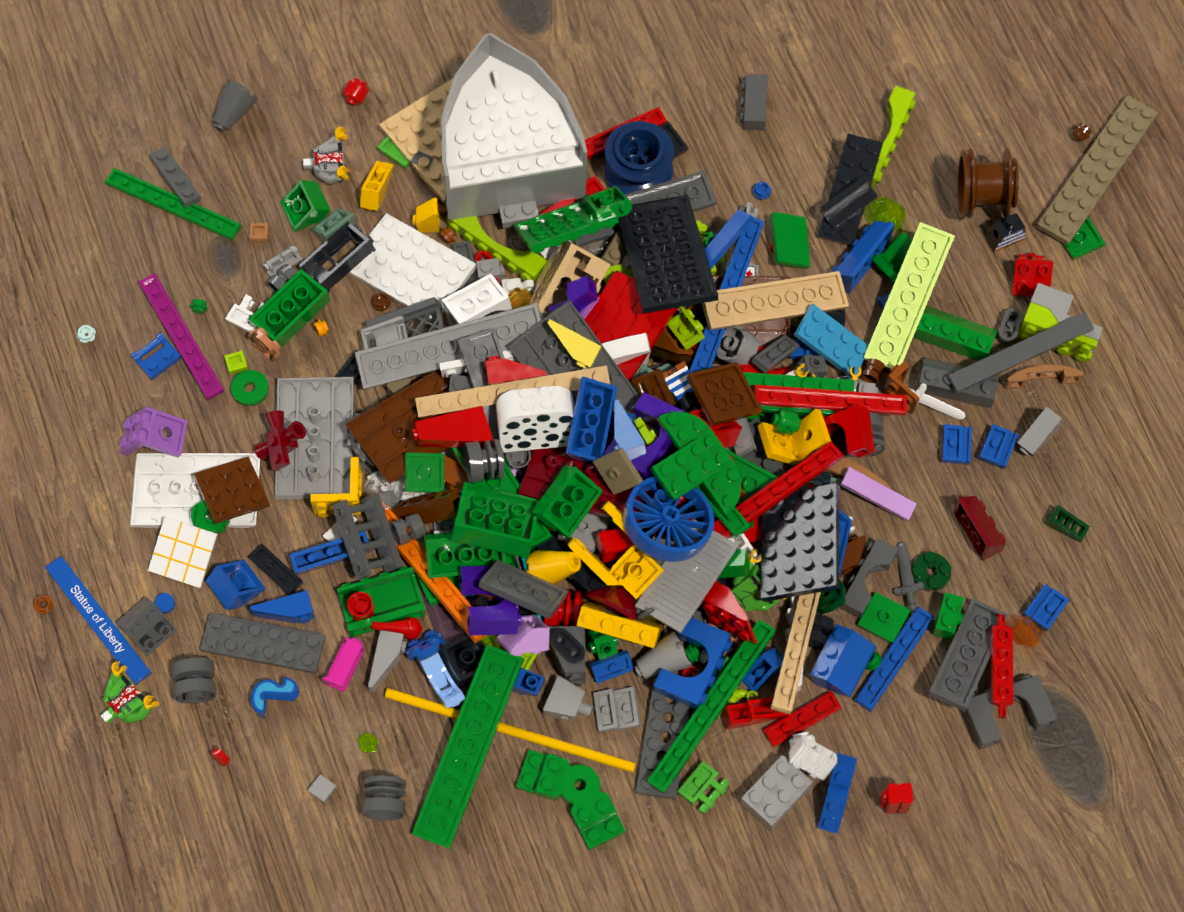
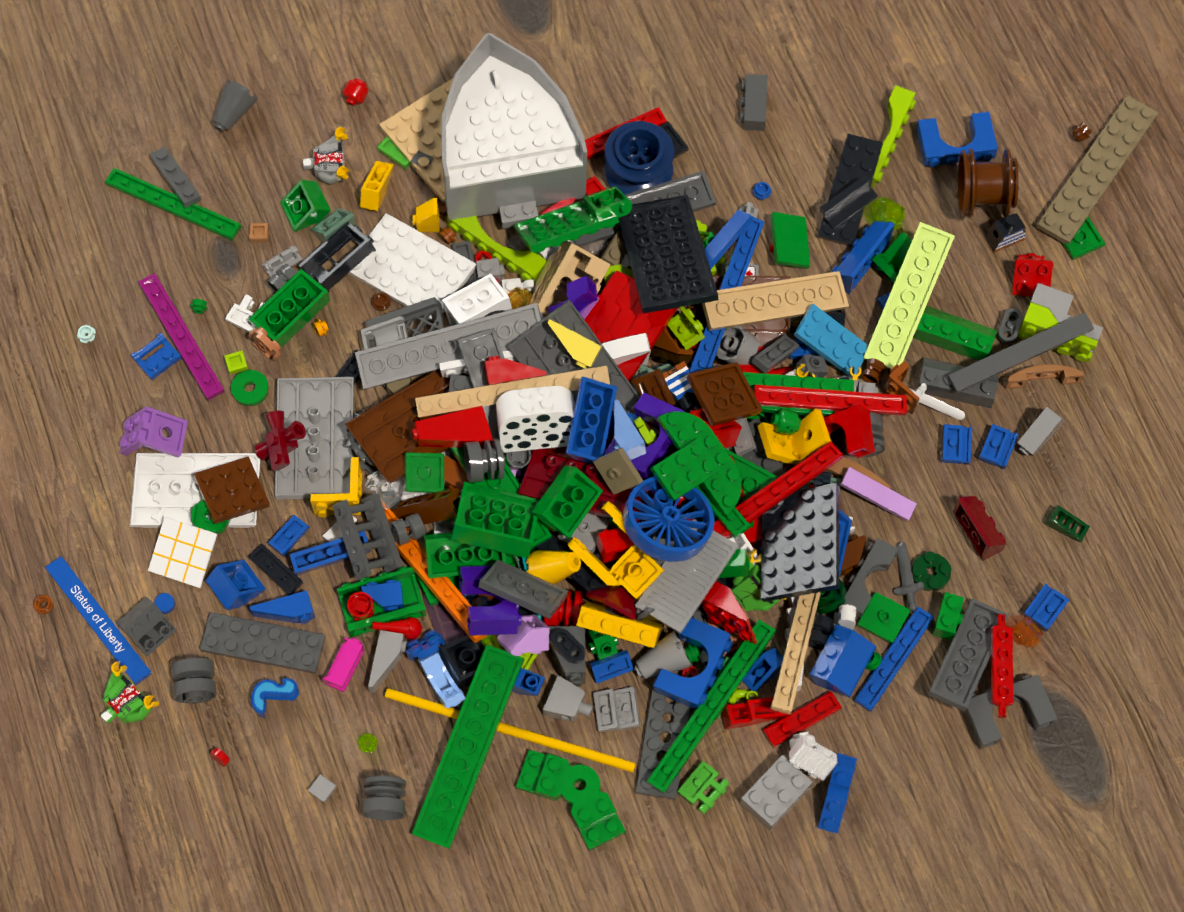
(288, 535): none -> blue plate
(386, 595): none -> blue slope
(846, 616): none -> white leg
(897, 798): red brick -> none
(937, 152): none -> blue arch

